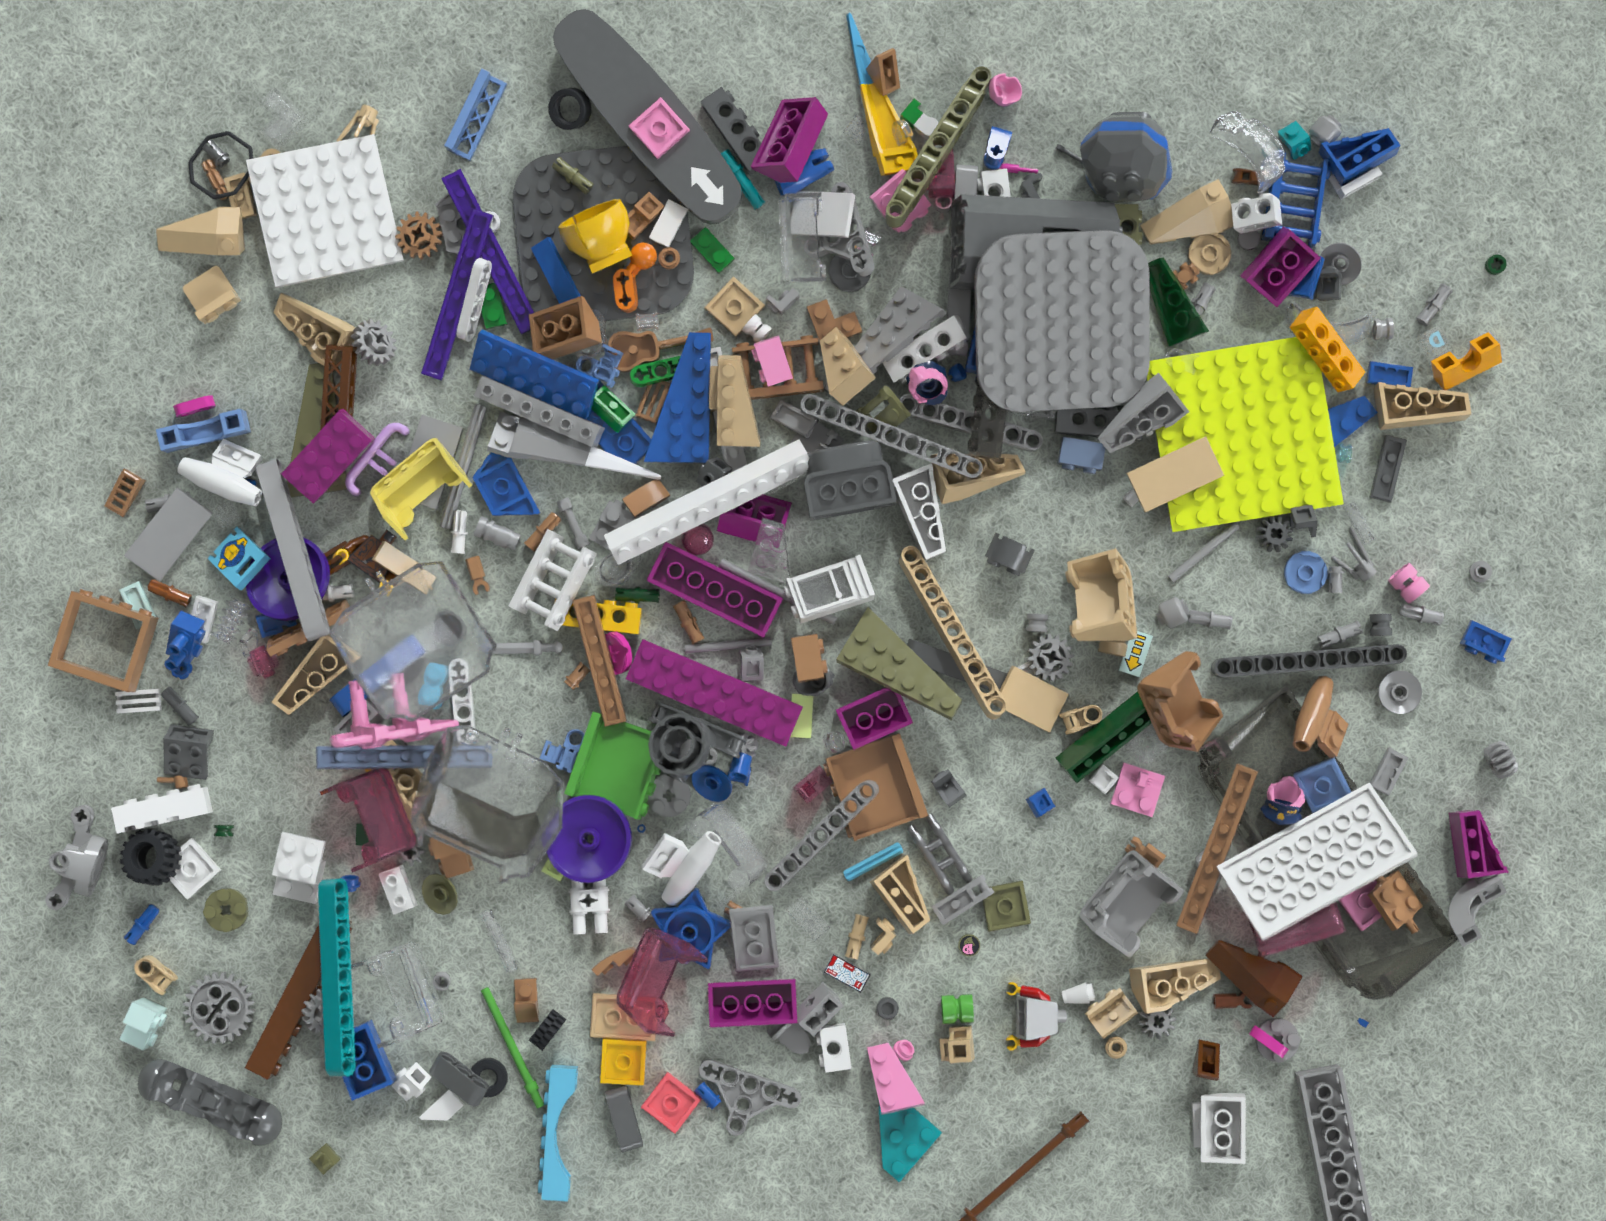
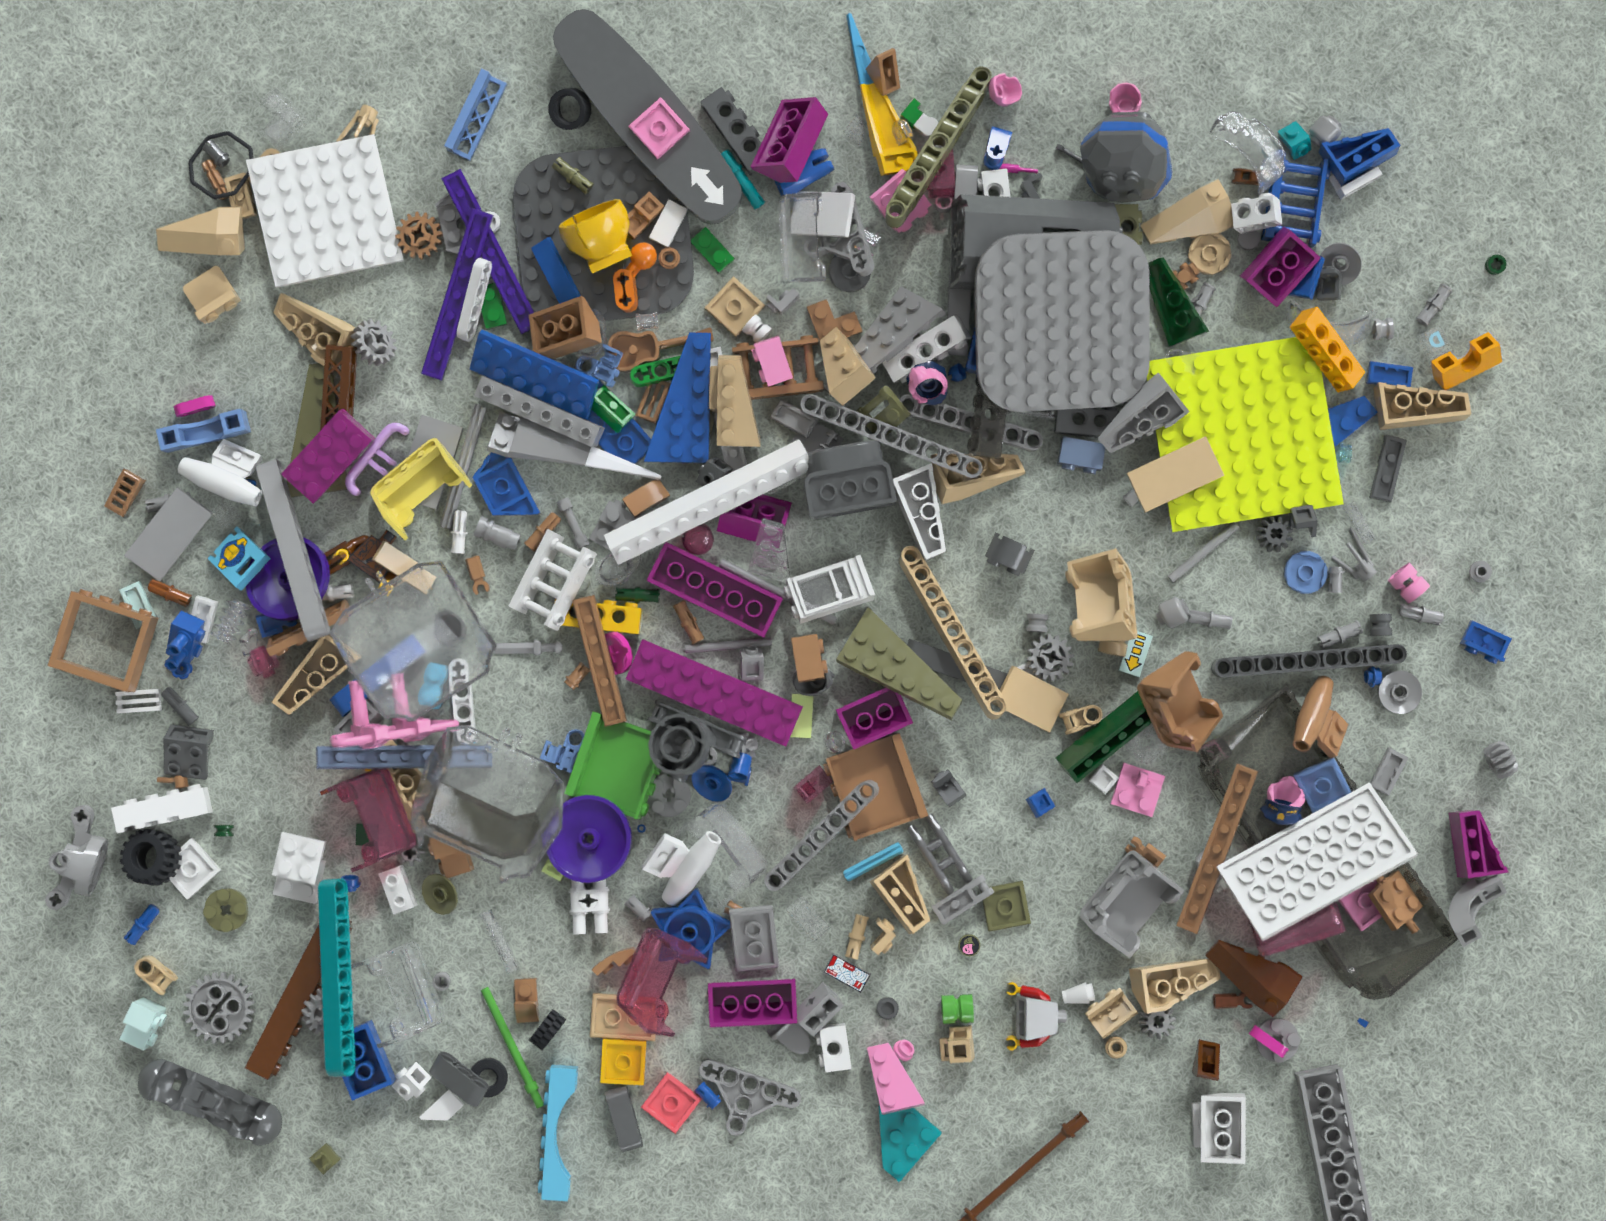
(1125, 98): none -> bright pink hair
(1373, 676): none -> blue plate

